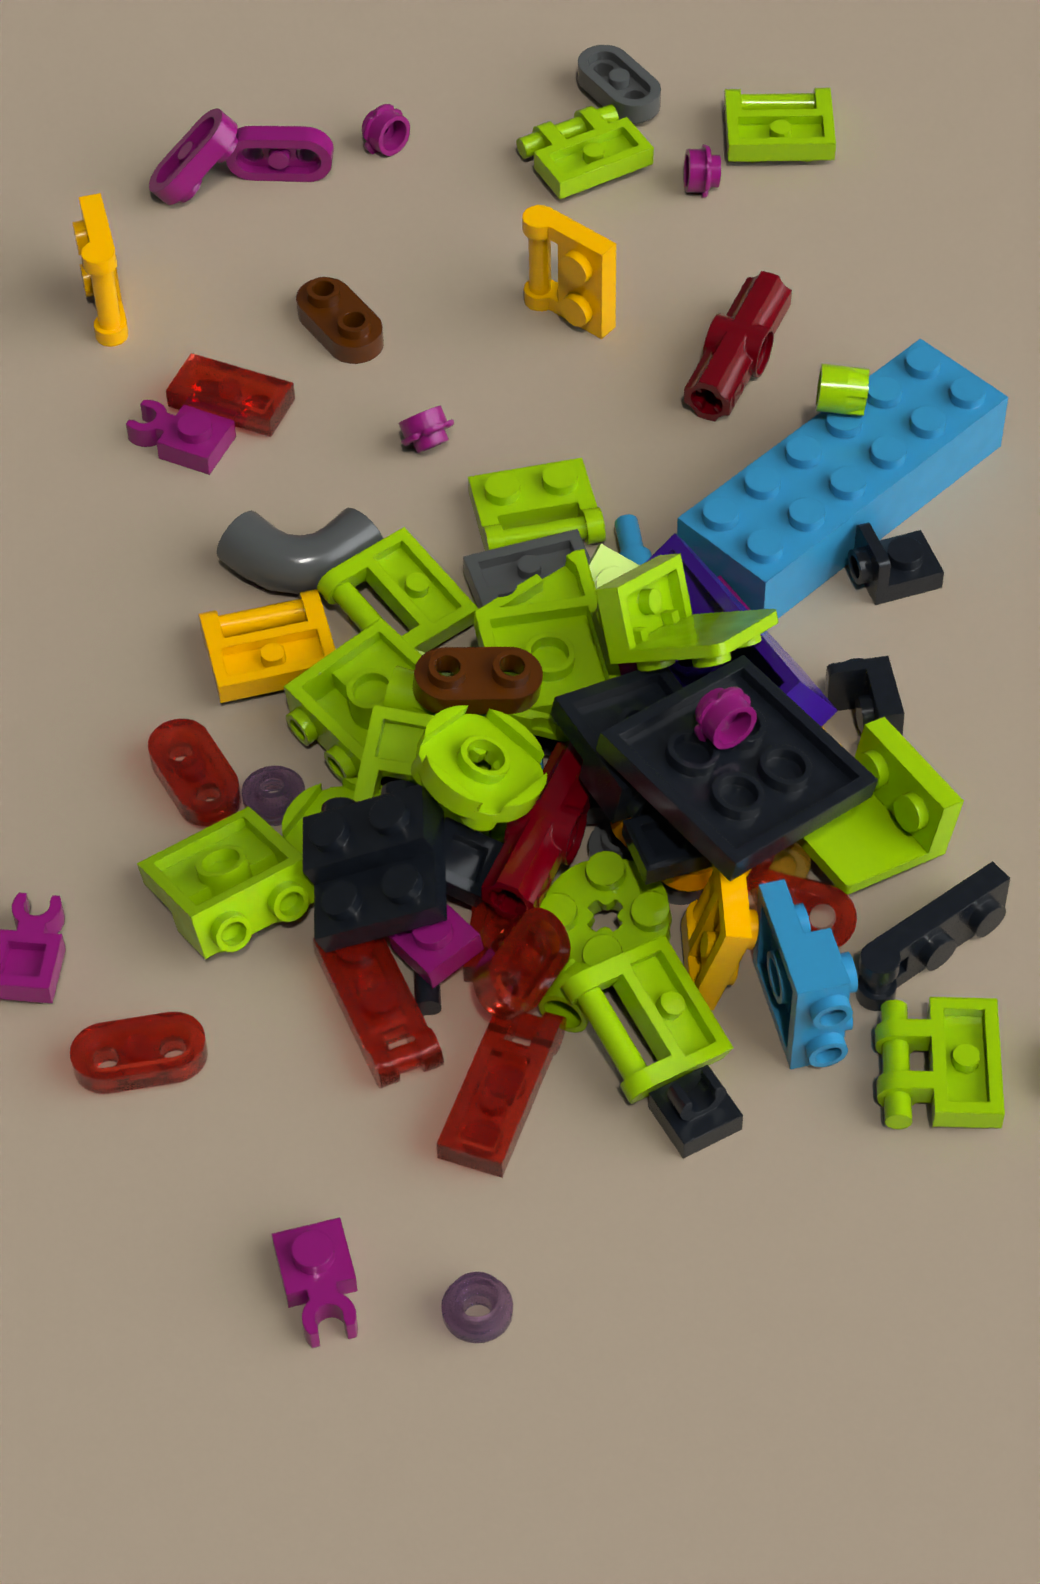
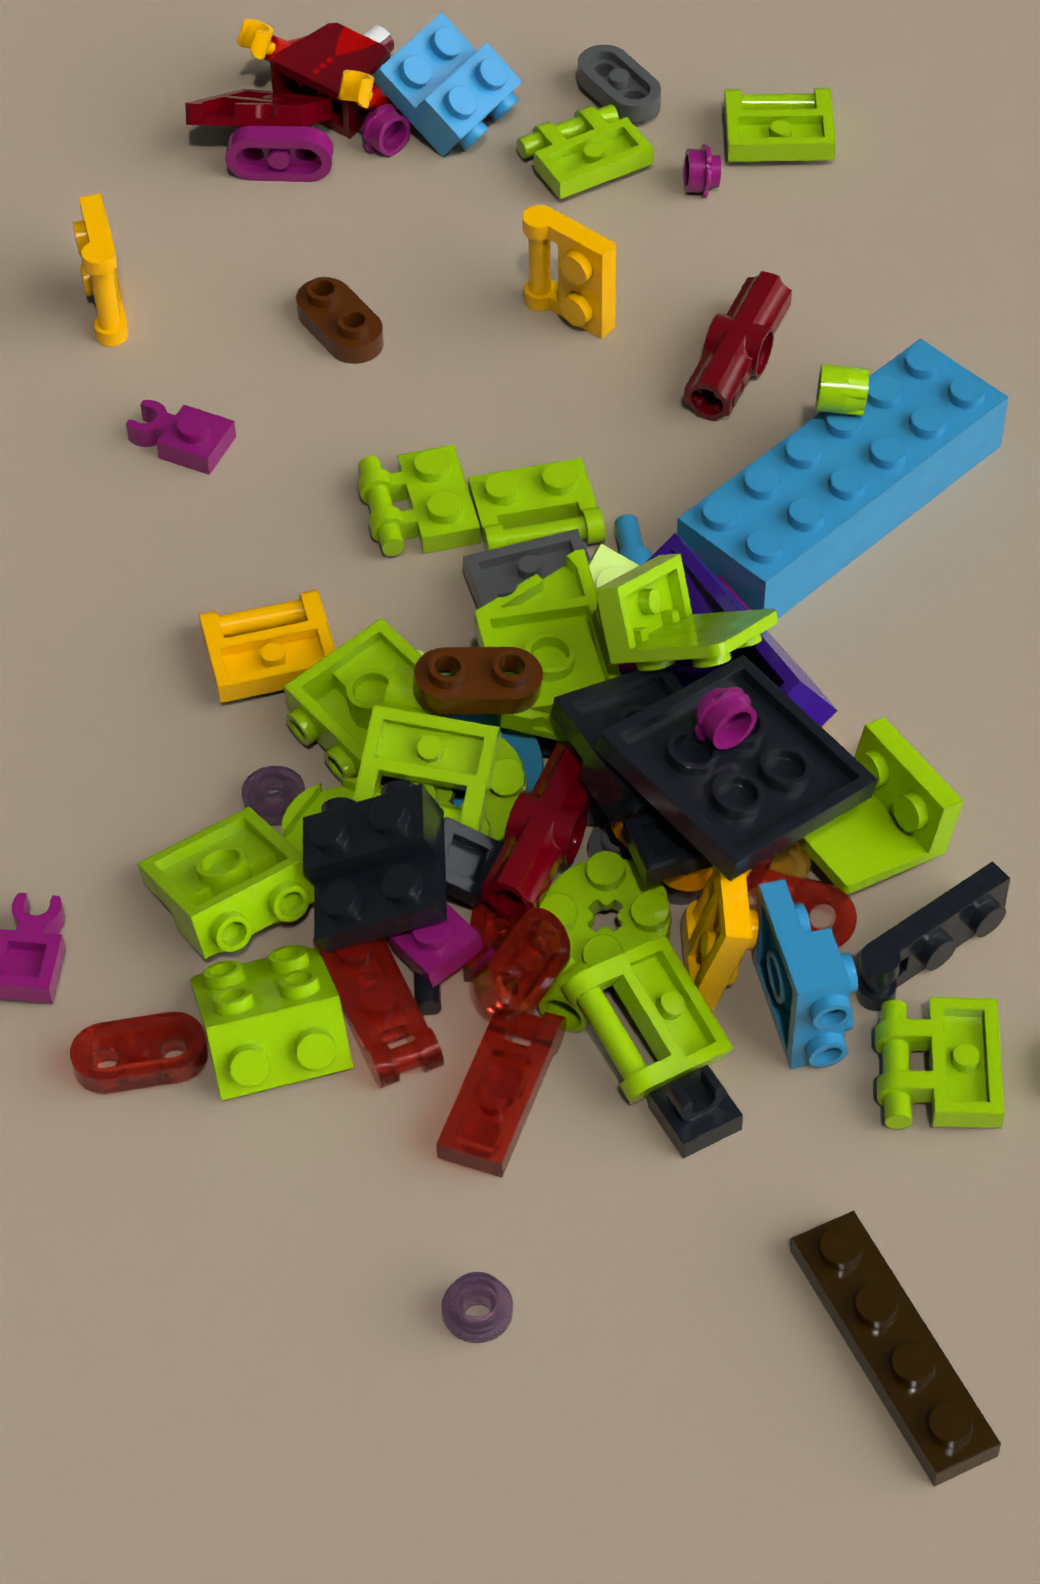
(196, 778): clear red plate -> none
(204, 145): magenta plate -> none
(246, 396): clear red plate -> none
(258, 108): none -> dark red wing
(271, 1021): none -> lime bracket
(293, 561): dark grey cylinder -> none
(317, 1273): magenta plate -> none
(326, 64): none -> dark red torso
(408, 584): lime plate -> none
(426, 429): magenta plate -> none
(437, 499): none -> lime plate
(447, 85): none -> dark azure plate
(476, 794): lime plate -> none
(866, 687): black bracket -> none
(894, 565): black bracket -> none
(895, 1348): none -> dark brown plate

